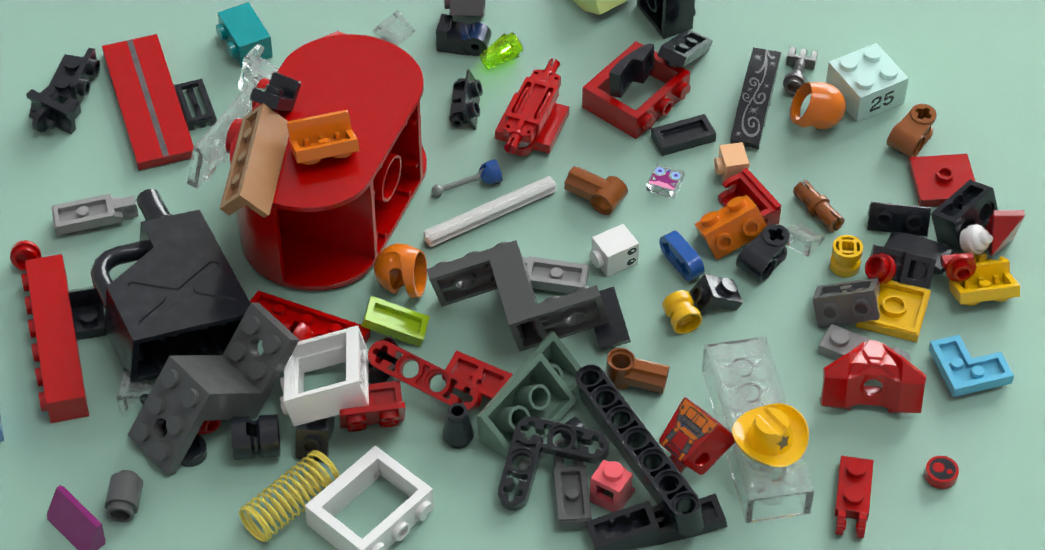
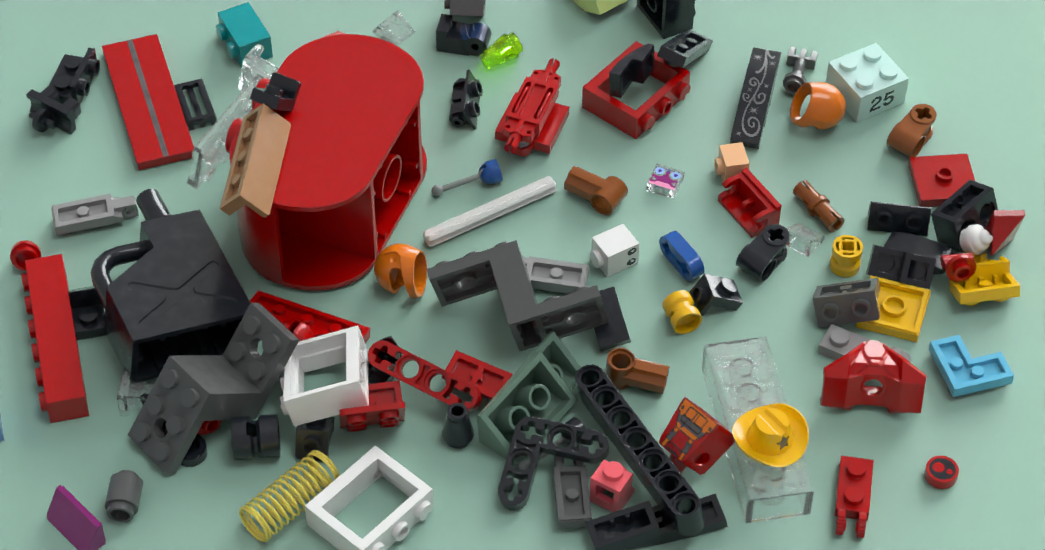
(322, 137): orange bracket -> none
(395, 321): lime tile -> none
(683, 134): black tile -> none
(731, 226): orange bracket -> none
(881, 267): red plate -> none

